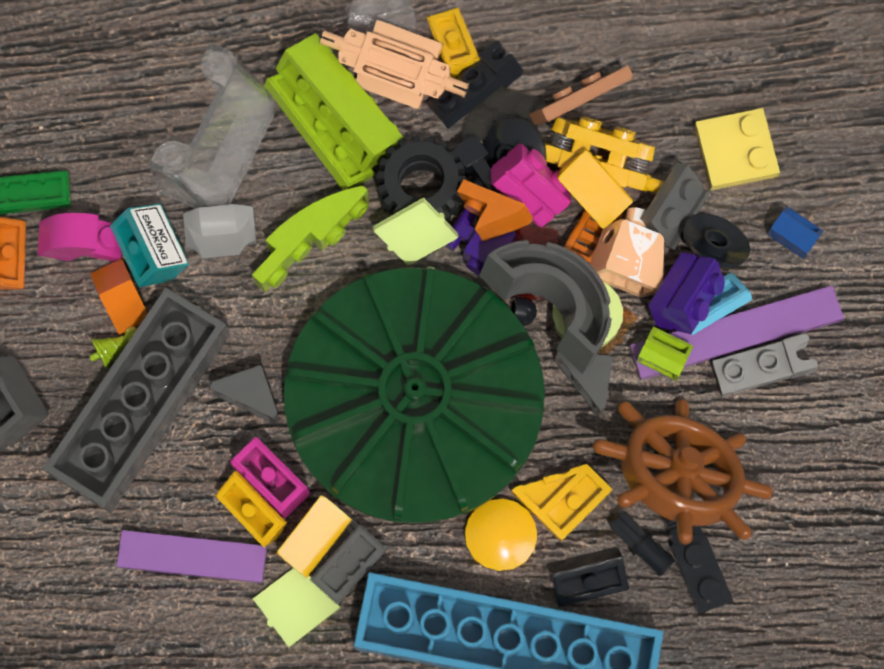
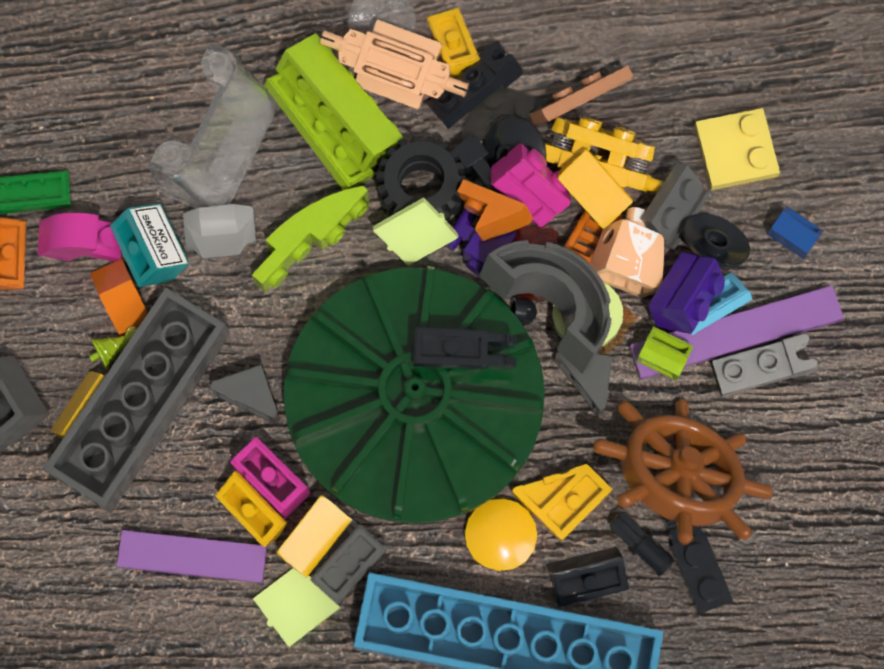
(77, 403): none -> yellow slope
(461, 349): none -> black hinge

